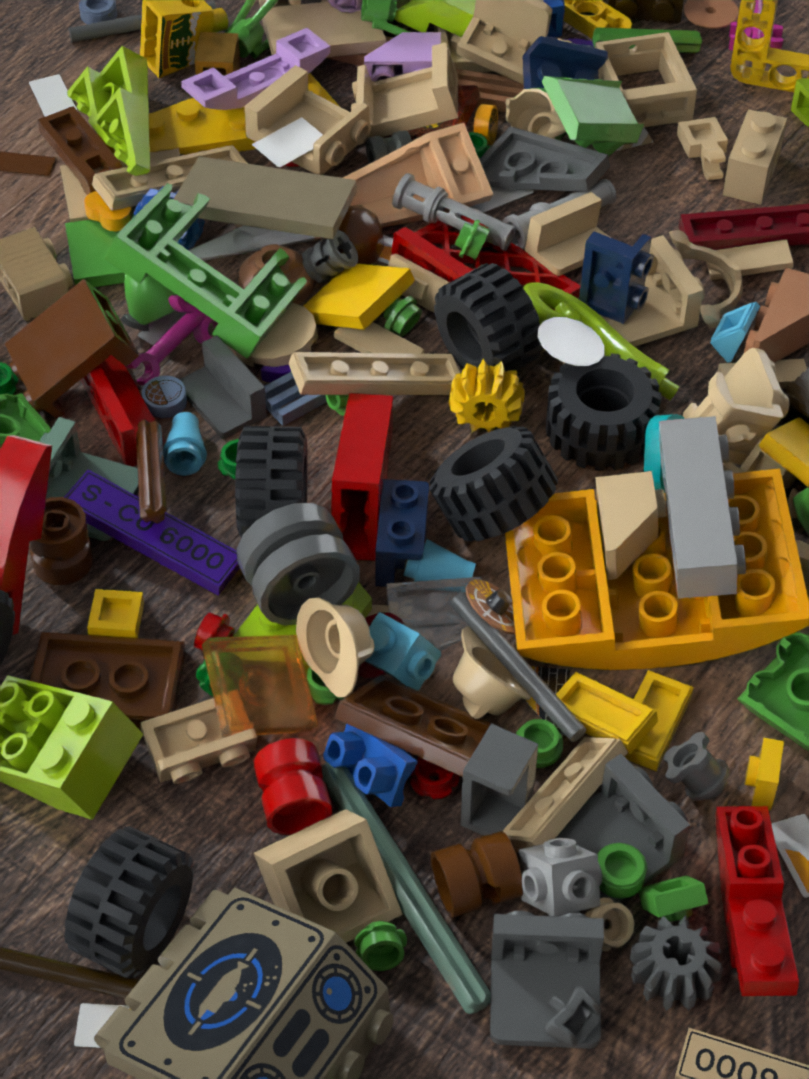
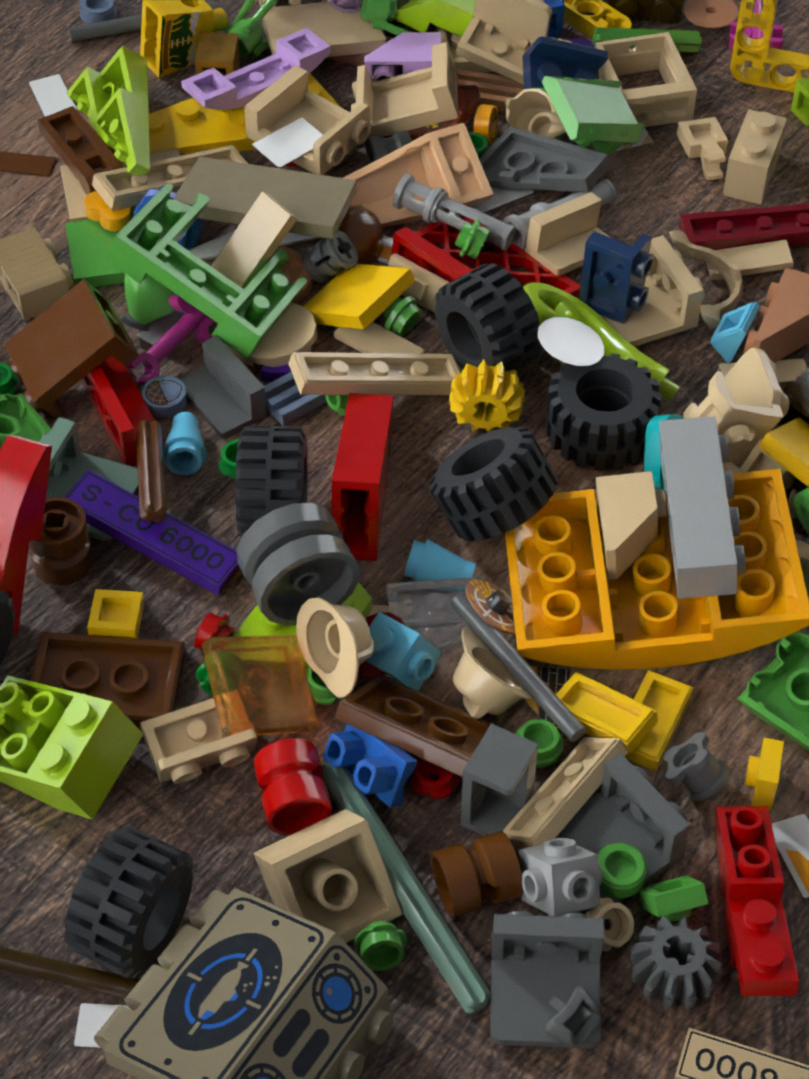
(254, 240): none -> tan tile
(400, 527): dark blue bracket -> none

